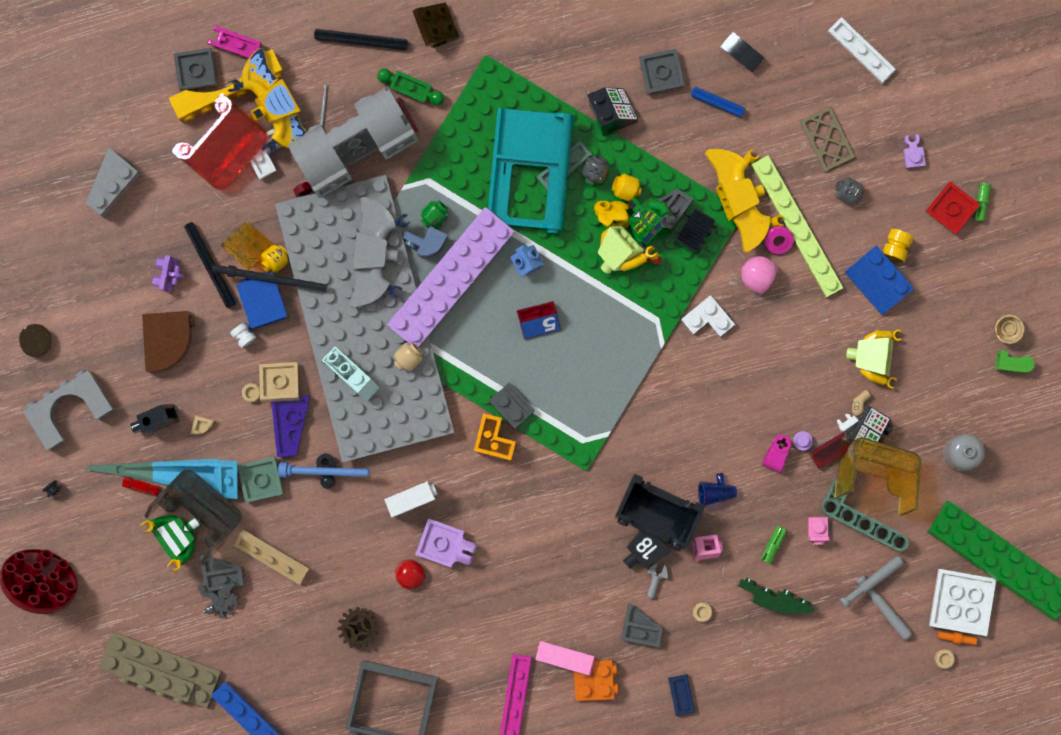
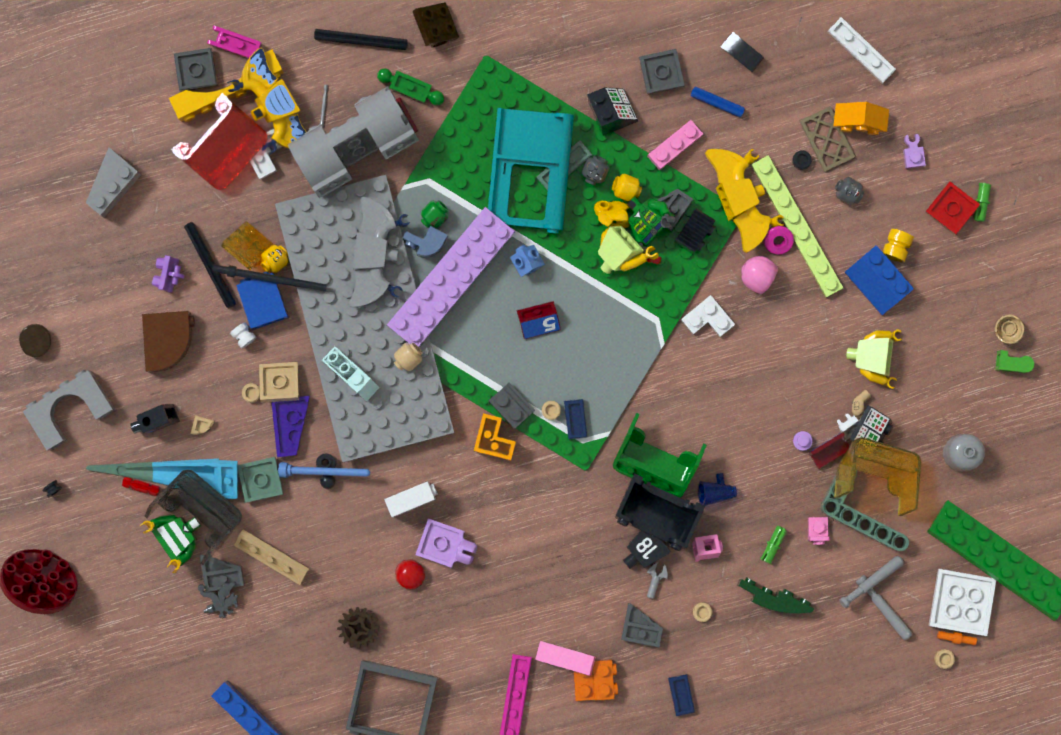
(159, 670): dark tan plate -> none
(302, 189): dark red tile -> none
(551, 410): none -> tan tile
(575, 419): none -> dark blue tile
(655, 465): none -> green windscreen
(675, 145): none -> bright pink plate
(775, 456): dark pink piece -> none
(801, 160): none -> black tile
(862, 117): none -> light orange brick

